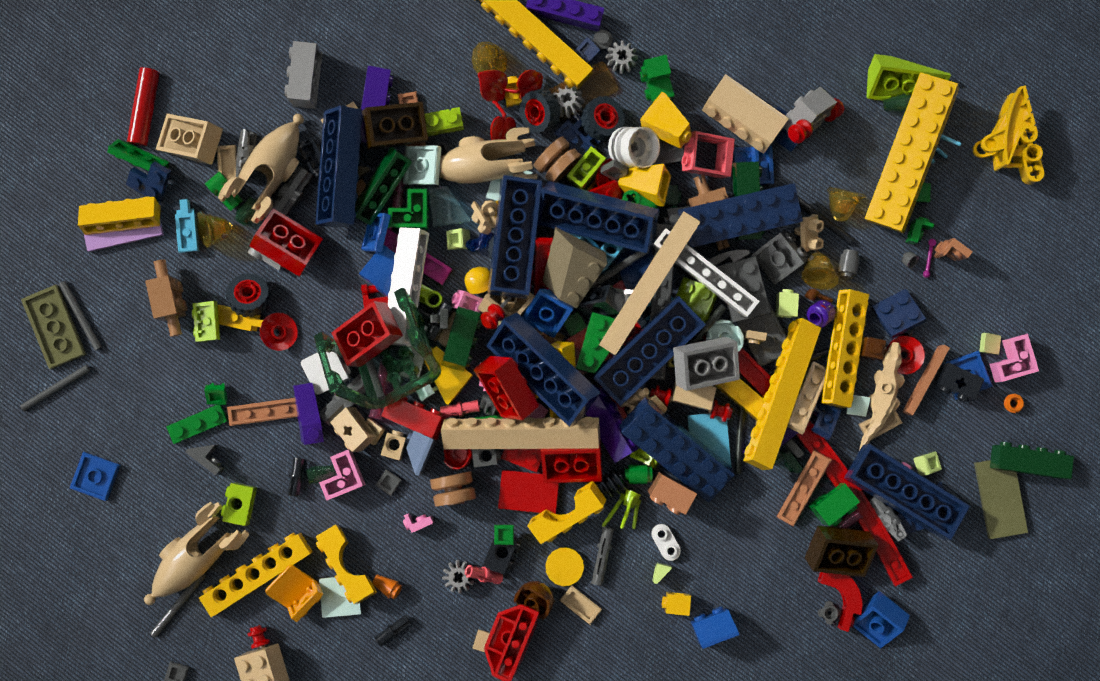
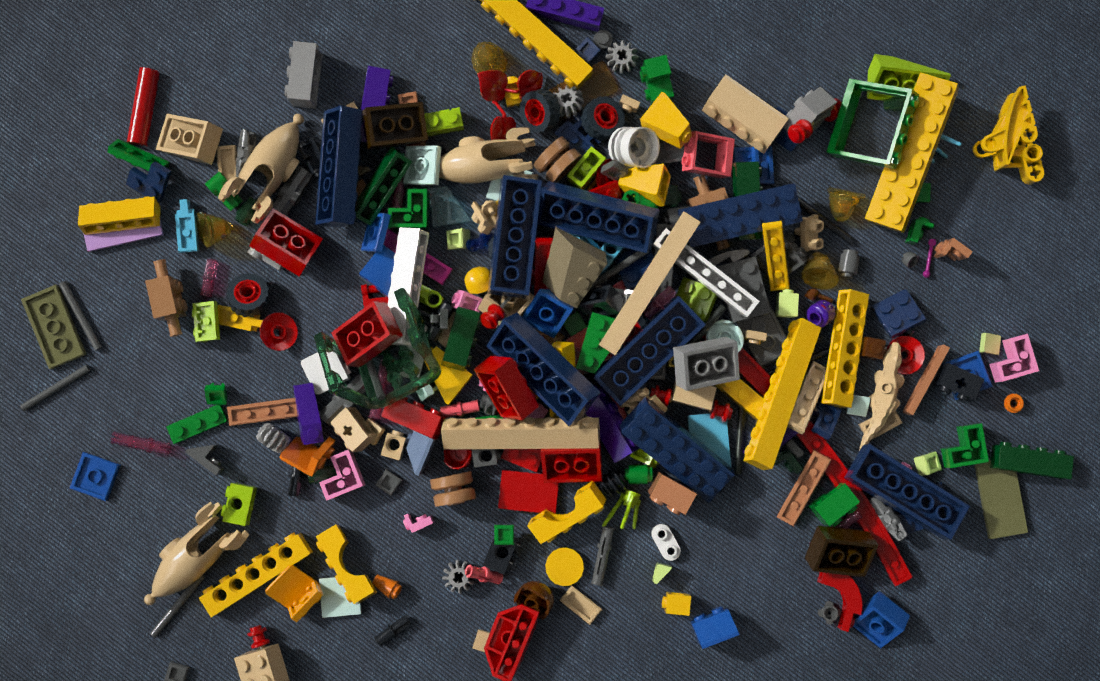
(149, 444): none -> clear pink pin
(209, 278): none -> clear pink axle
(273, 438): none -> light grey gear
(308, 457): none -> orange bracket
(628, 104): none -> tan plate
(659, 302): none -> clear pink axle
(776, 255): none -> yellow tile
(847, 114): none -> green window
(971, 448): none -> green brick

